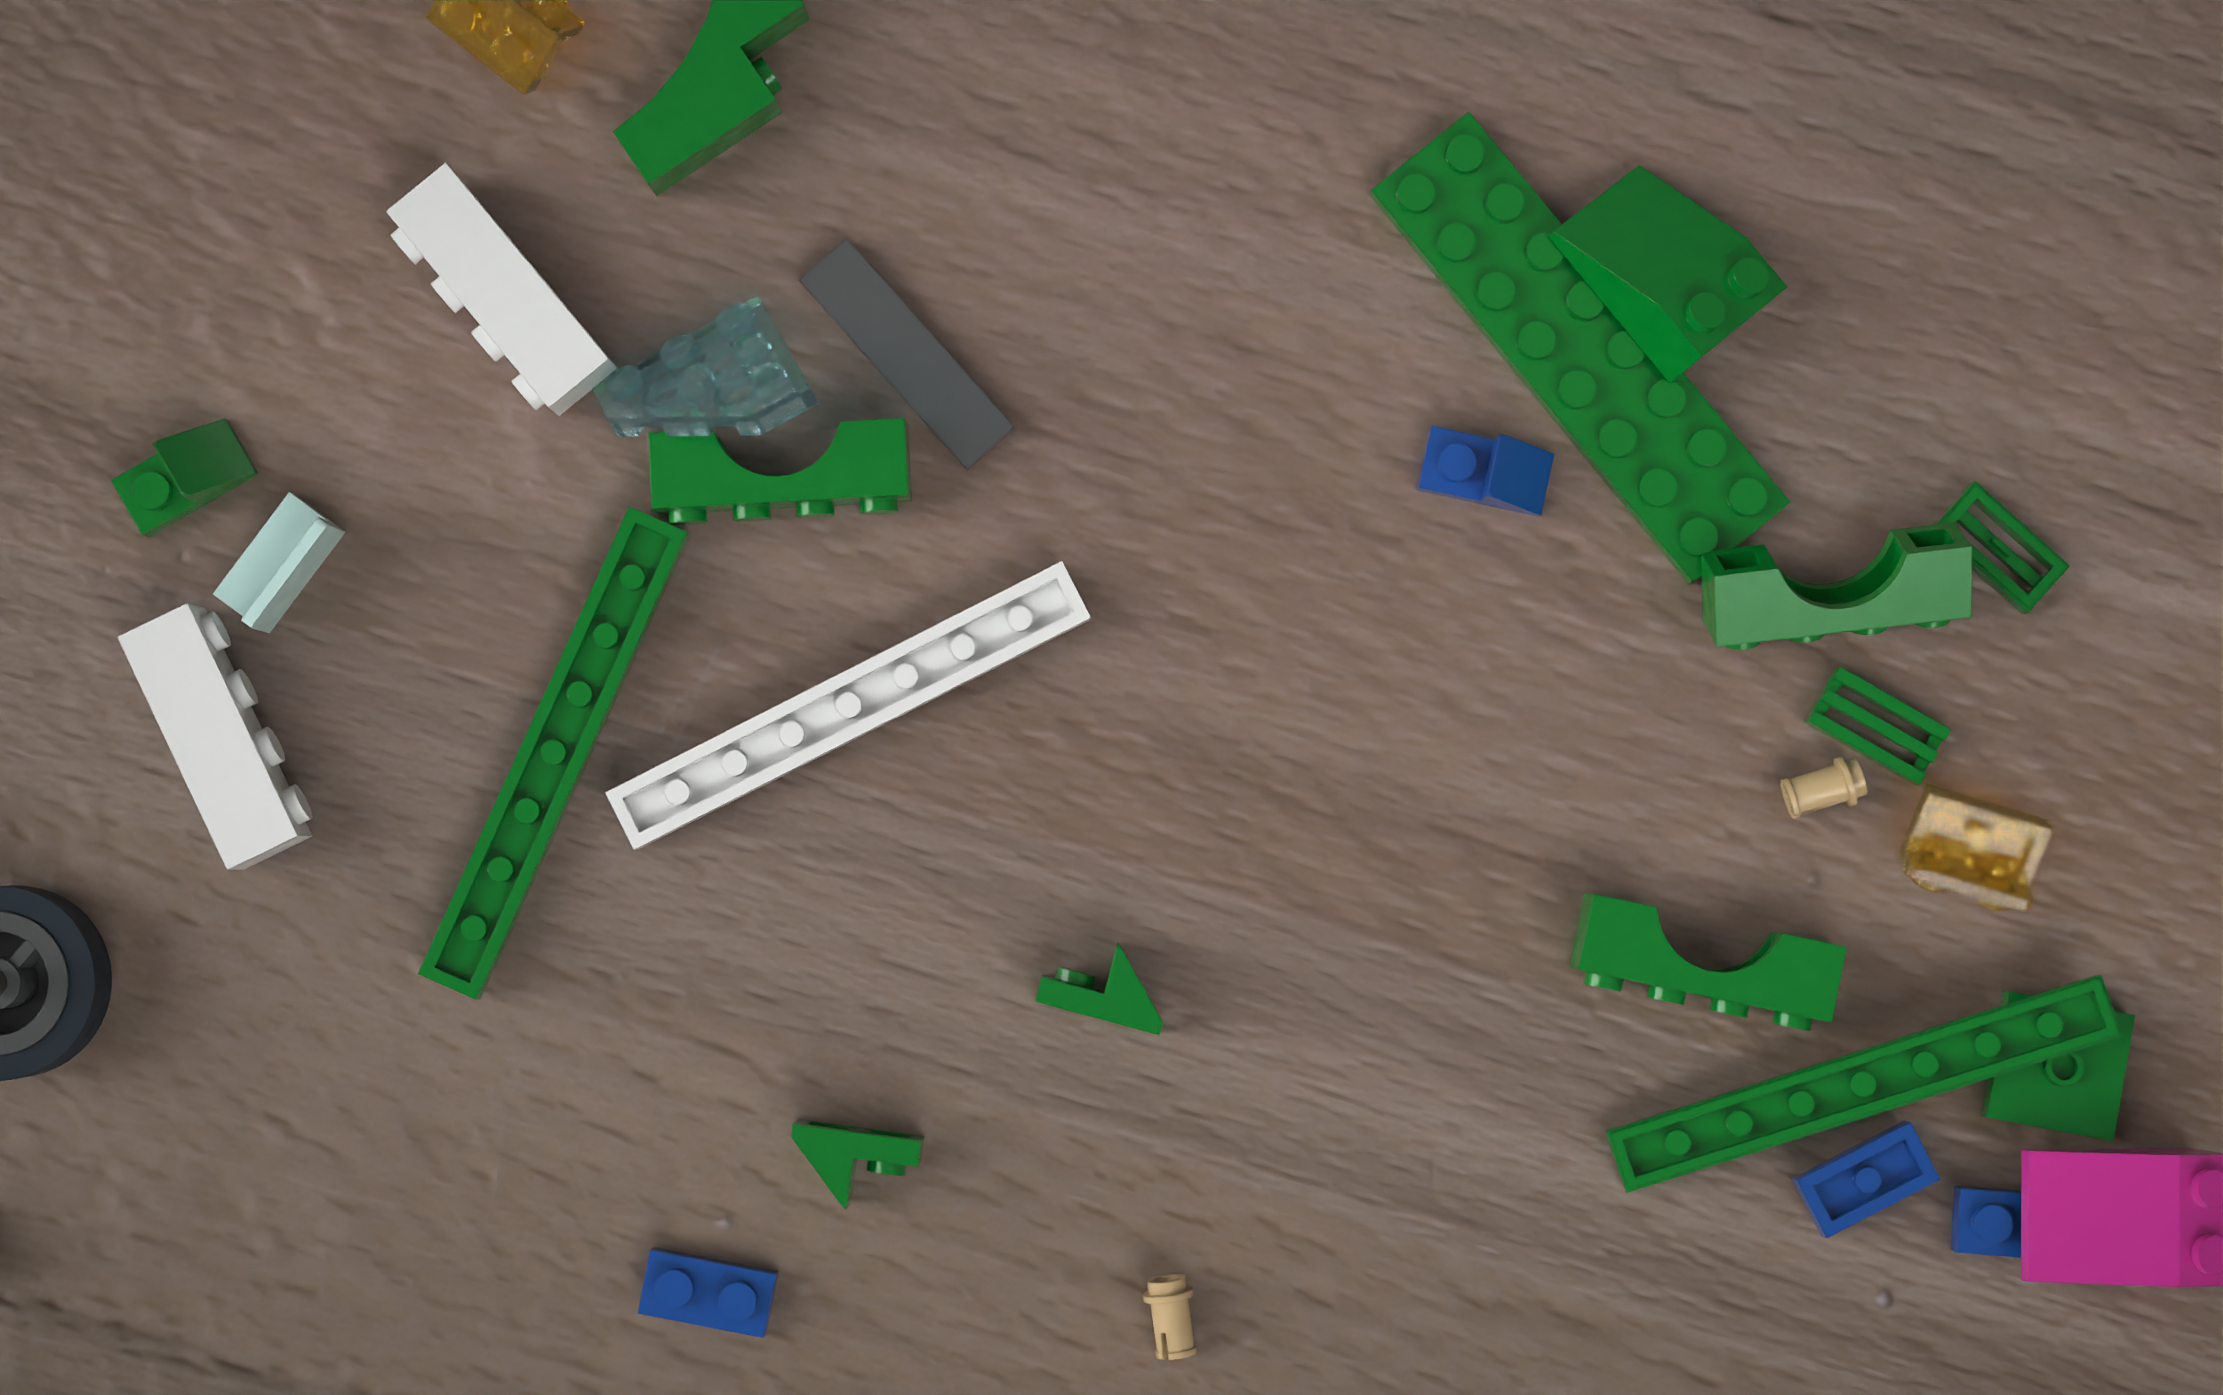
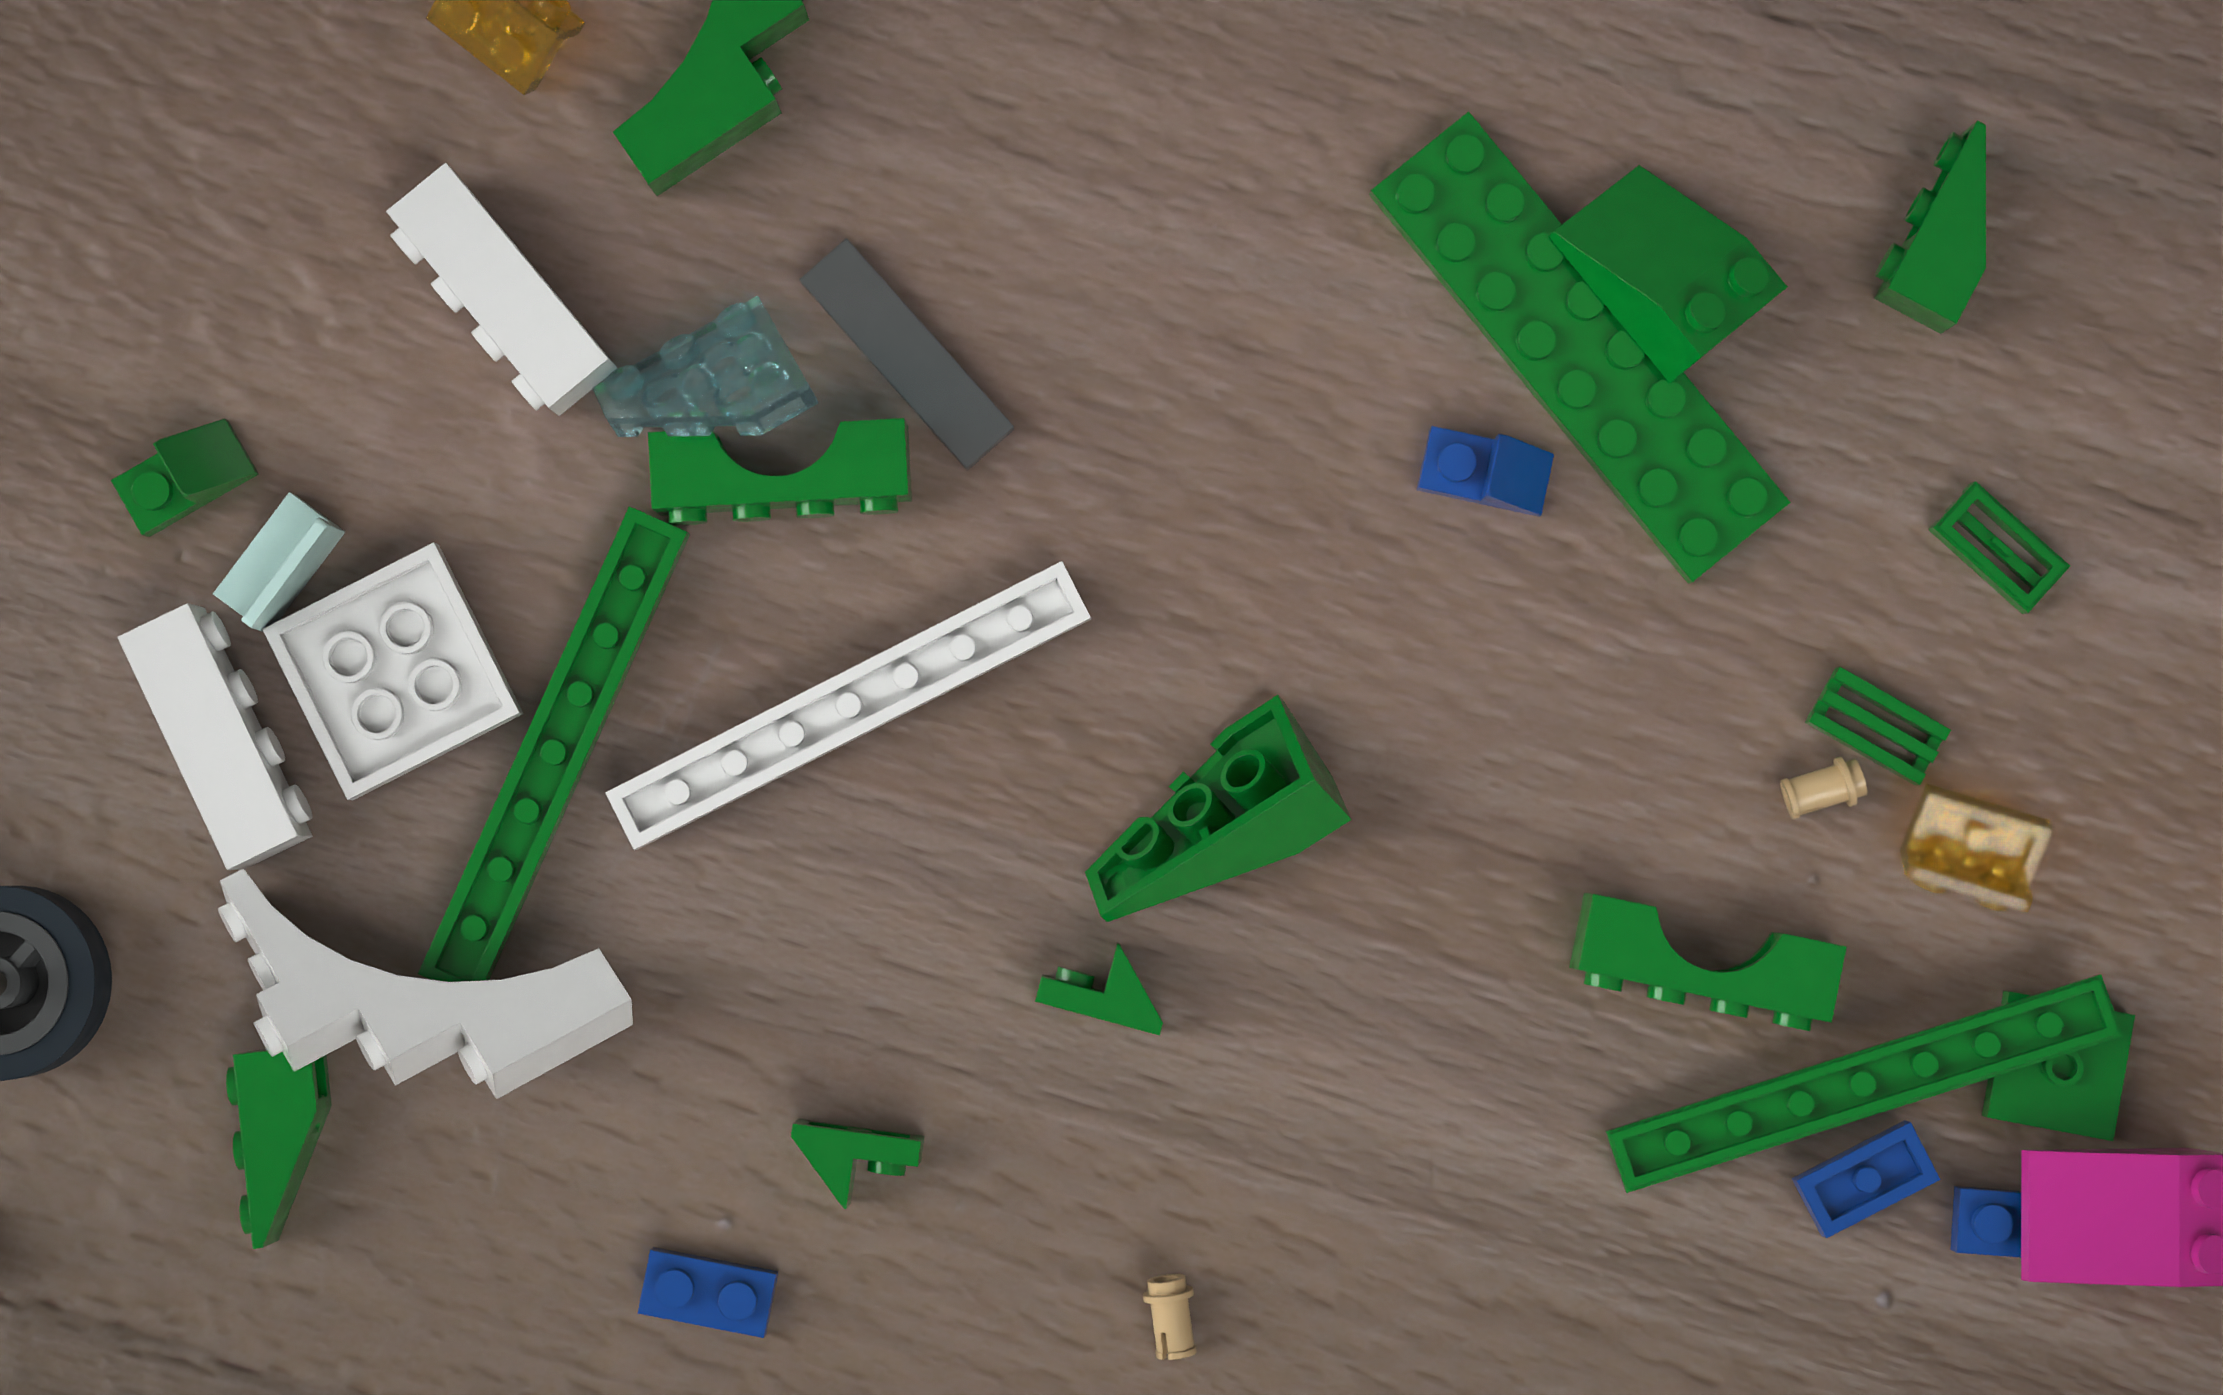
(277, 1135): none -> green slope
(392, 671): none -> white plate
(499, 1027): none -> white arch
(1241, 810): none -> green wedge
(1914, 579): green arch -> none
(1946, 247): none -> green slope

